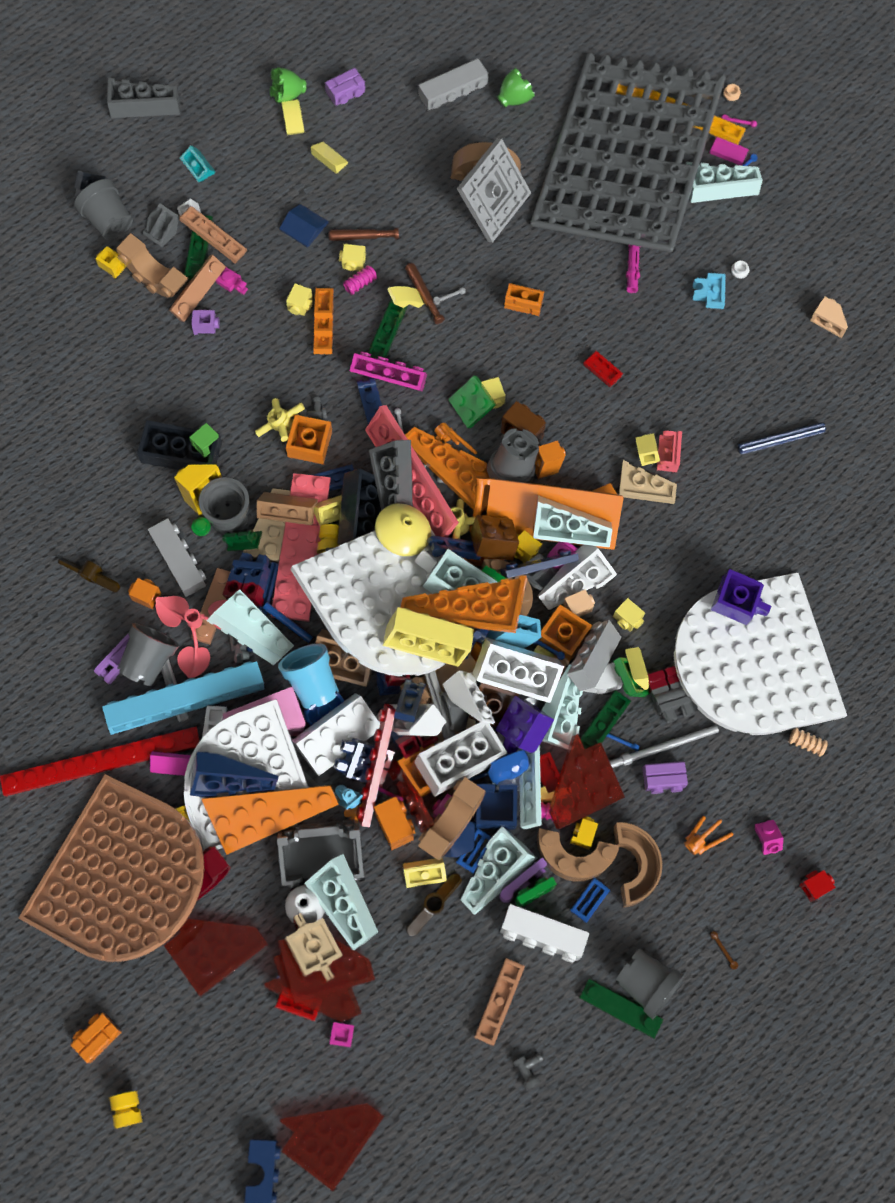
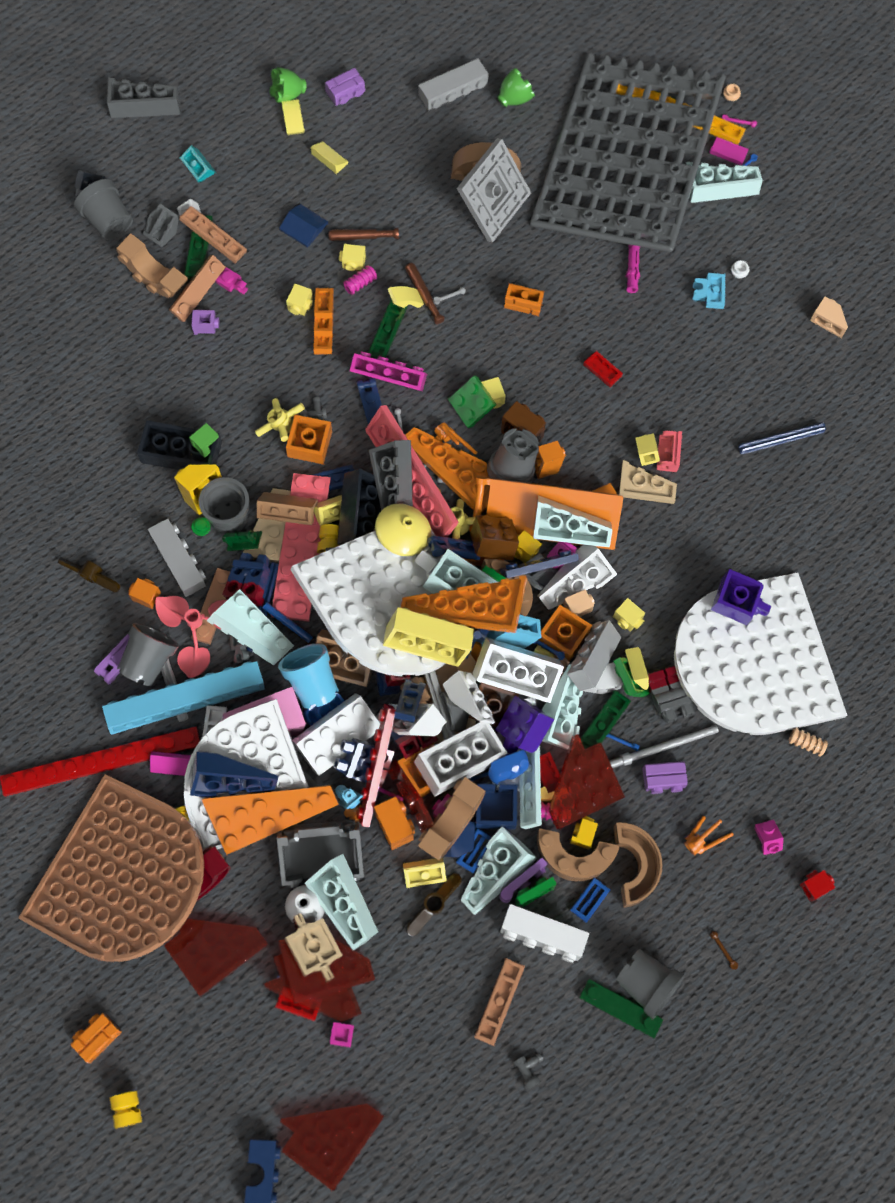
(109, 262): yellow brick -> none

